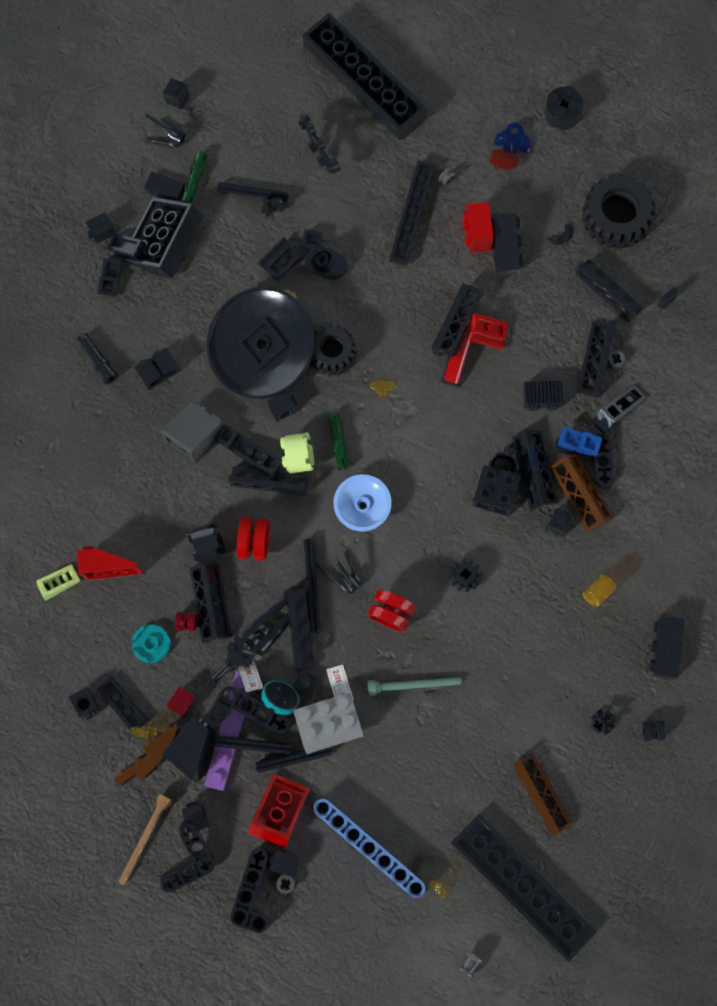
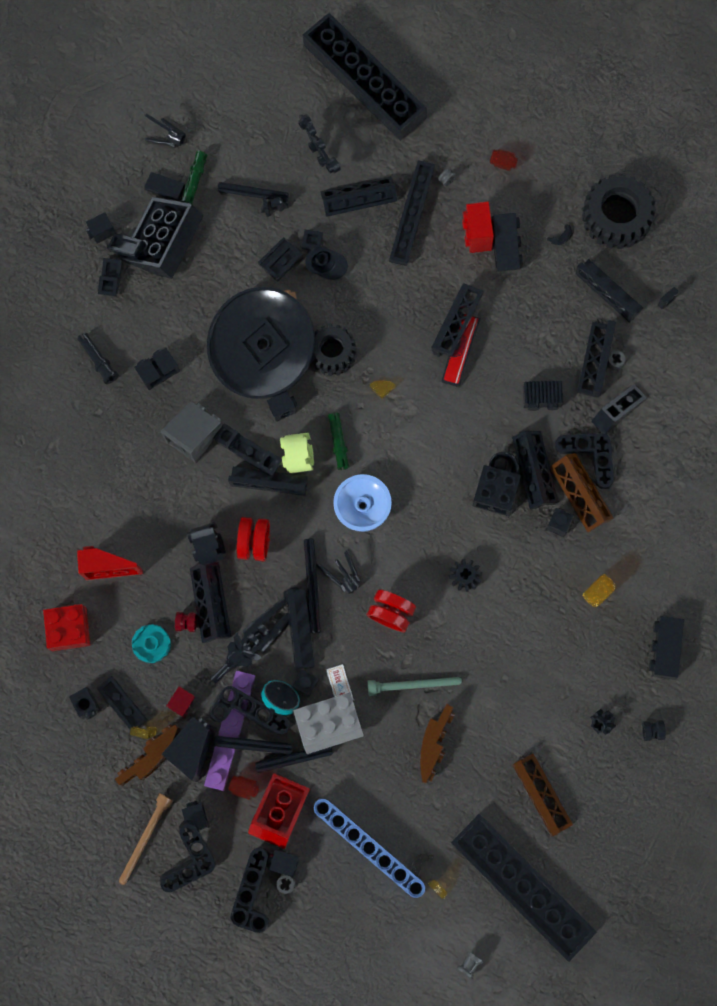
(60, 587): yellowish green slope -> none
(66, 627): none -> red brick
(176, 93): black brick -> none
(243, 787): none -> clear red brick
(250, 677): clear sticker -> none
(359, 196): none -> black fence
(431, 751): none -> reddish brown slope
(488, 331): red plate -> none
(513, 142): clear blue plate -> none
(563, 107): black brick -> none
(579, 442): blue slope -> none

